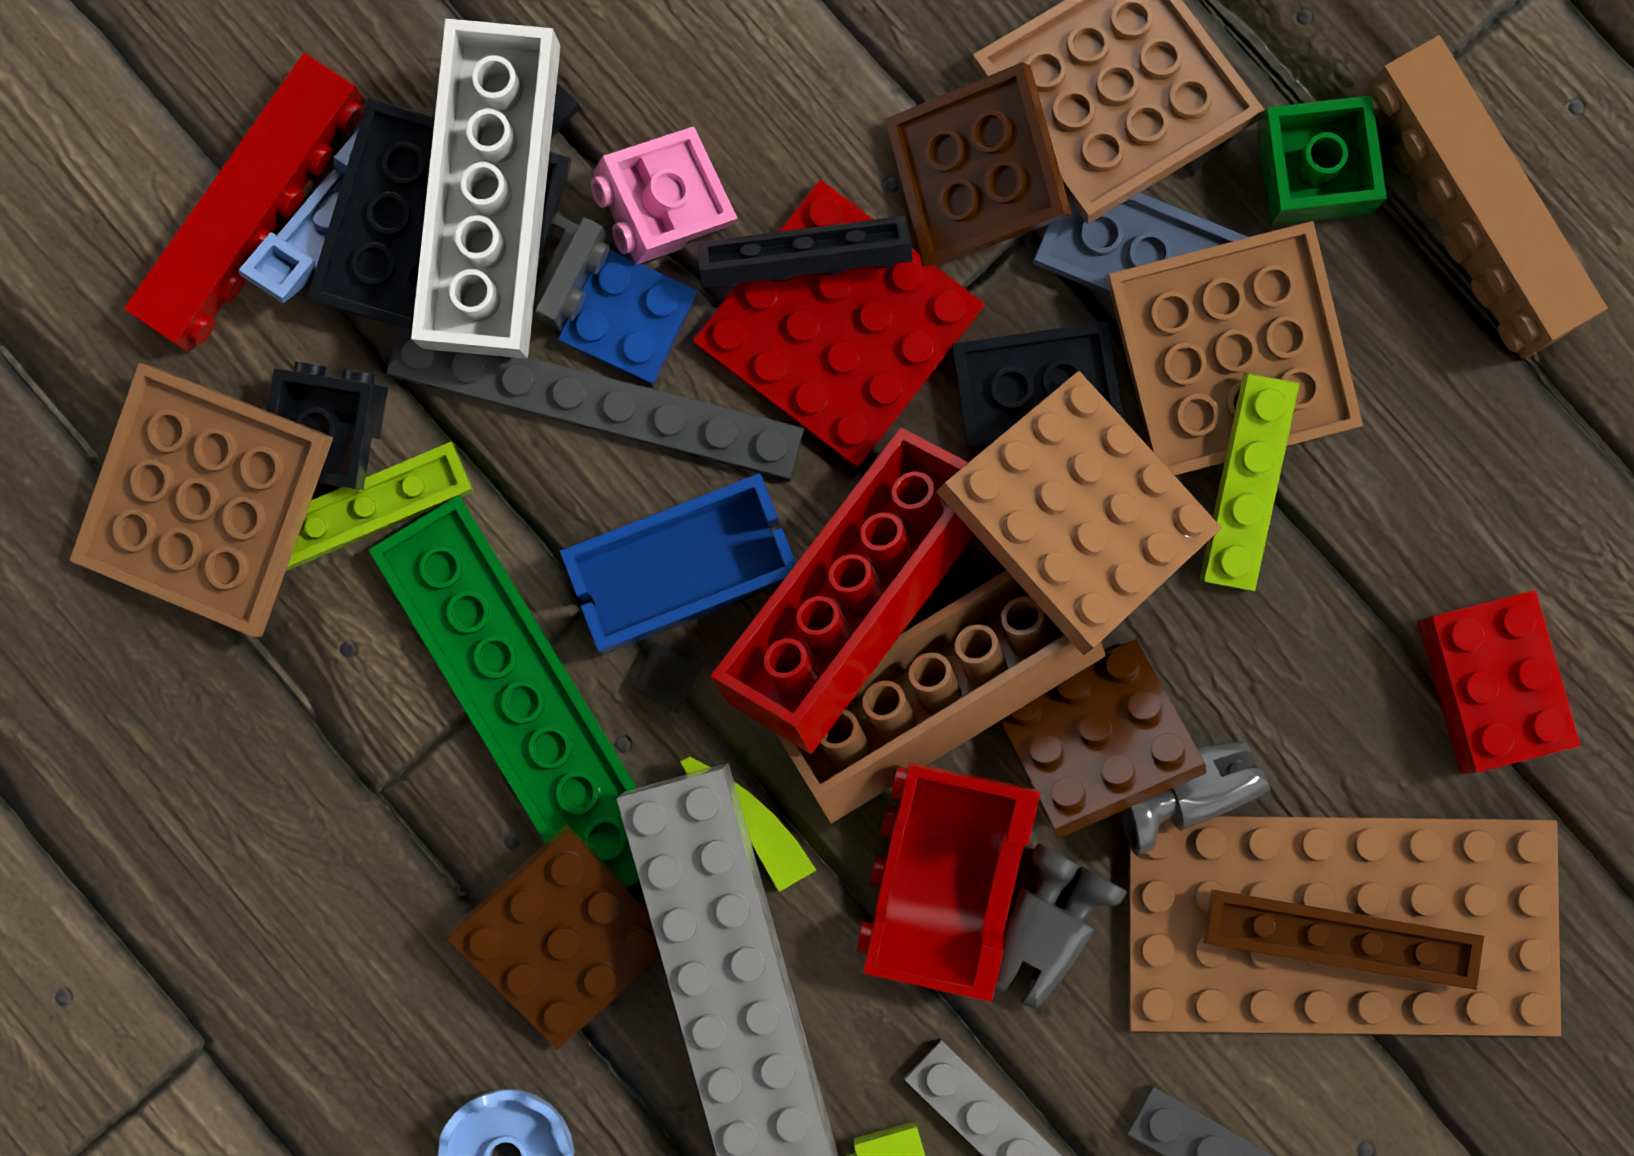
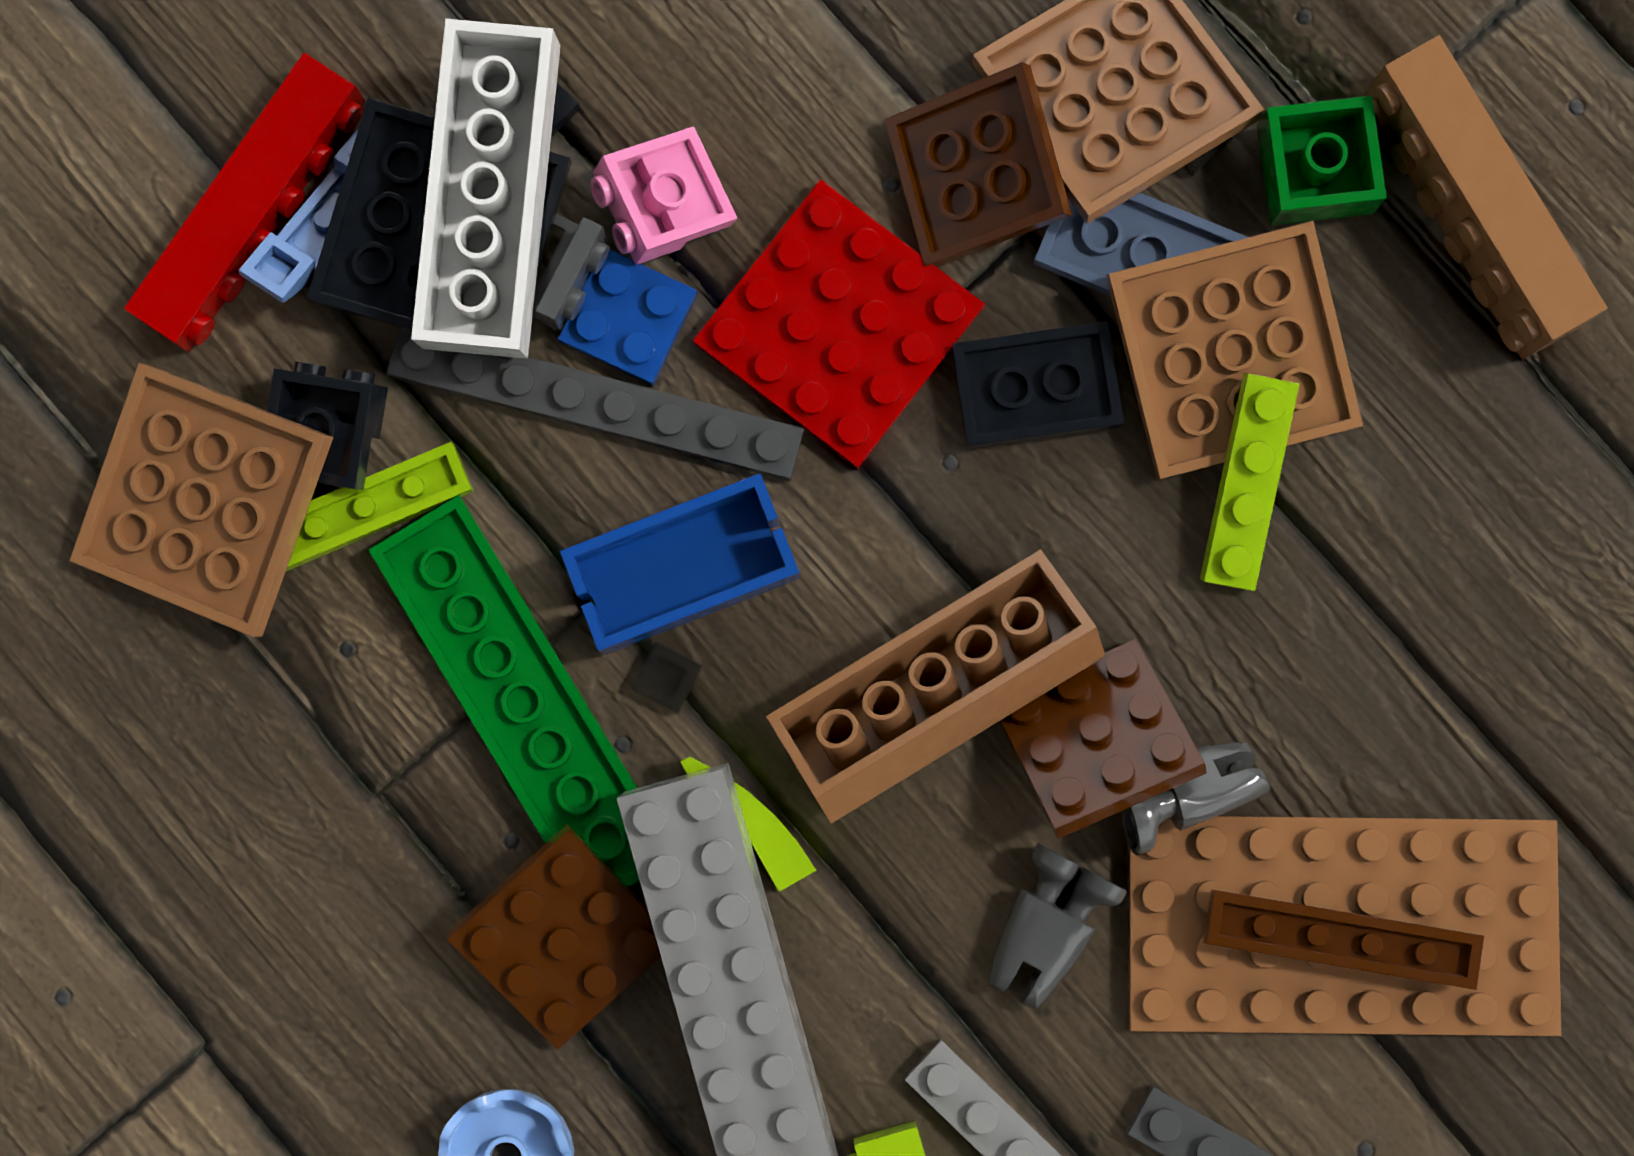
(804, 252): black plate -> none
(848, 595): red brick -> none
(946, 879): red cylinder -> none
(1079, 511): medium nougat plate -> none
(1498, 683): red brick -> none

